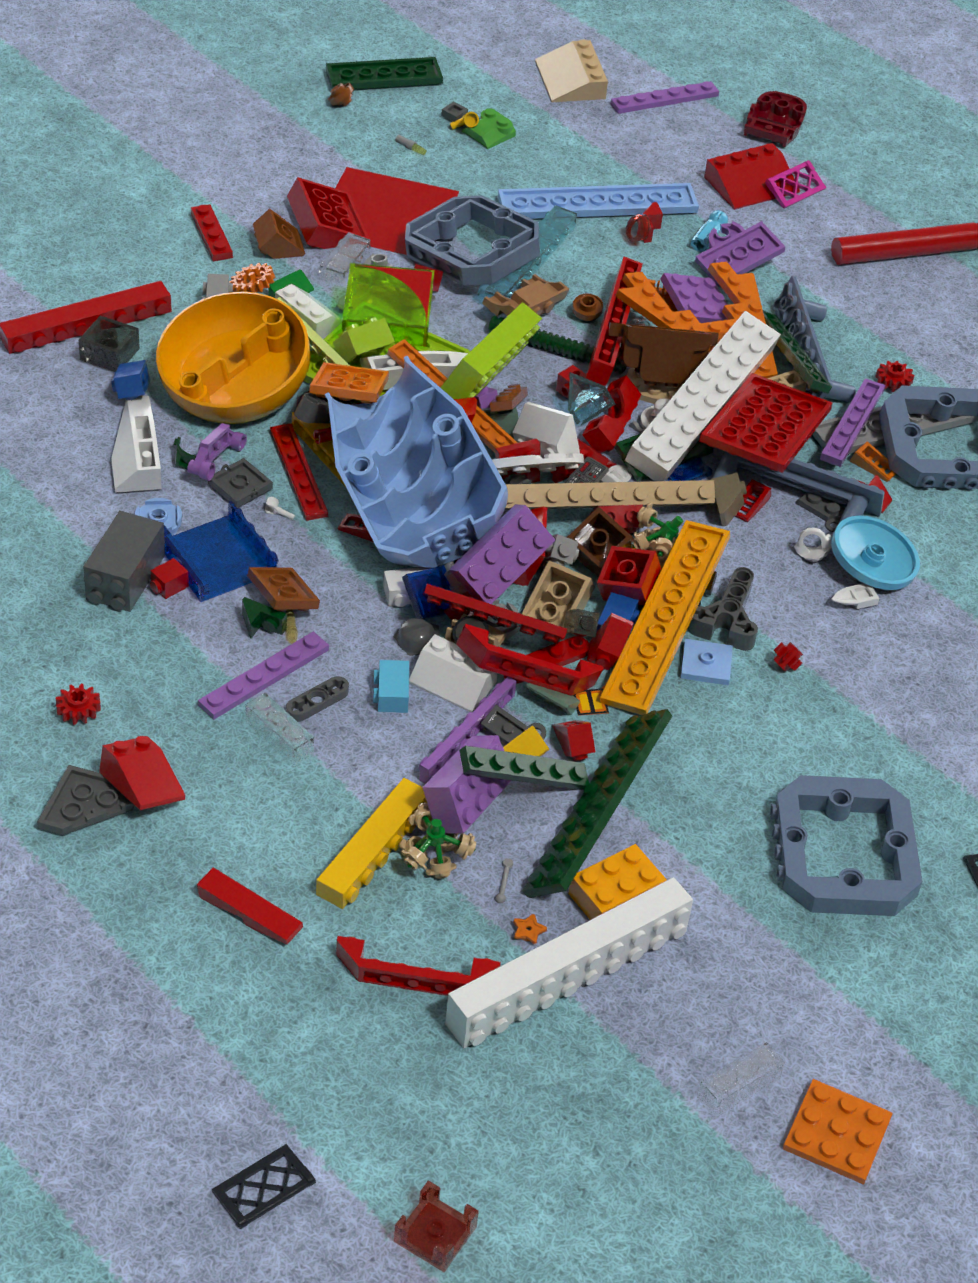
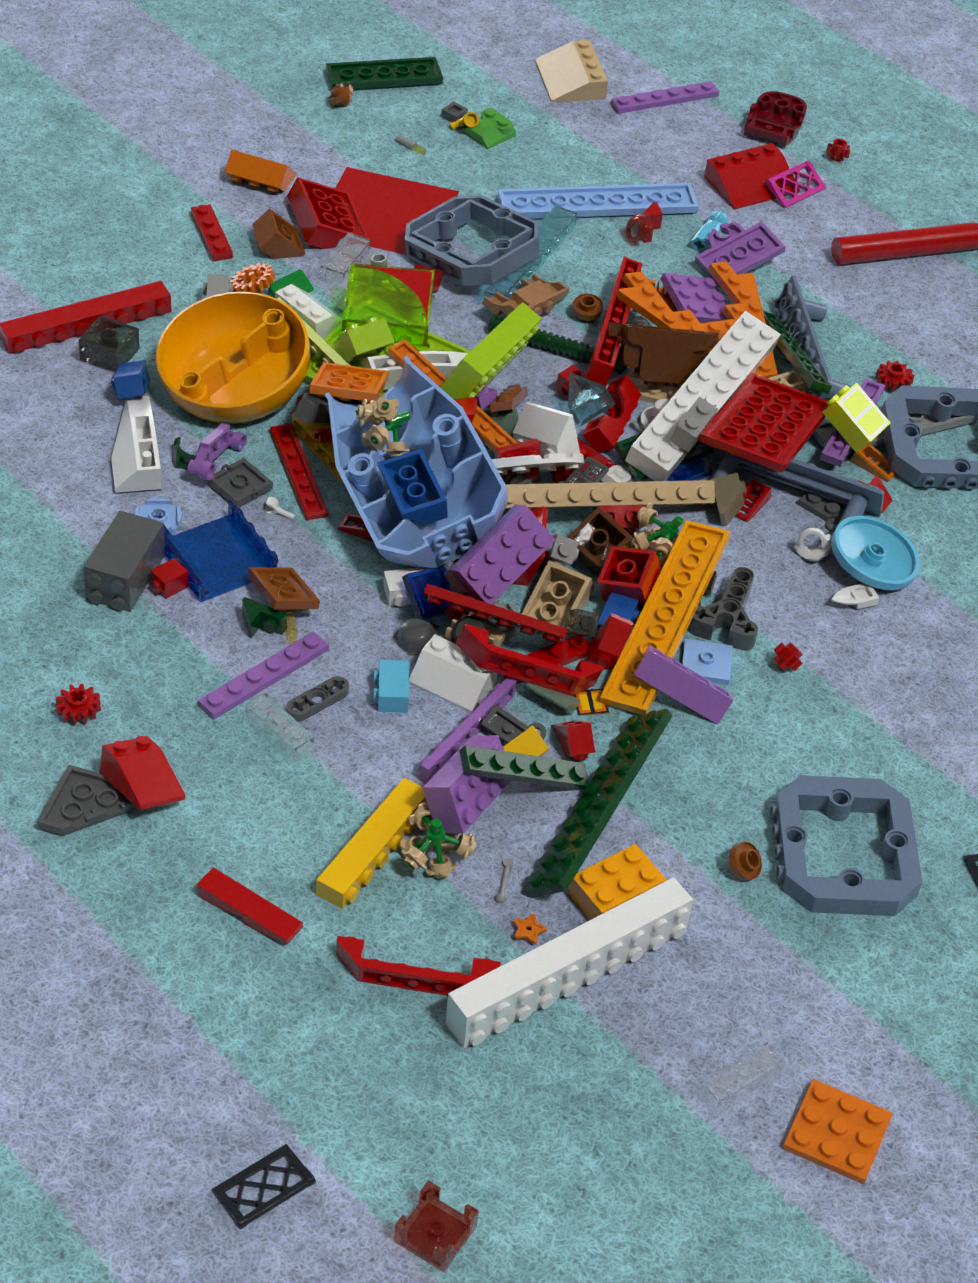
(259, 171): none -> orange slope
(377, 435): none -> tan plant
(414, 487): none -> blue slope
(683, 684): none -> medium lavender panel
(693, 424): none -> light grey piece
(745, 861): none -> dark orange plate
(838, 150): none -> red gear
(855, 416): none -> neon yellow brick

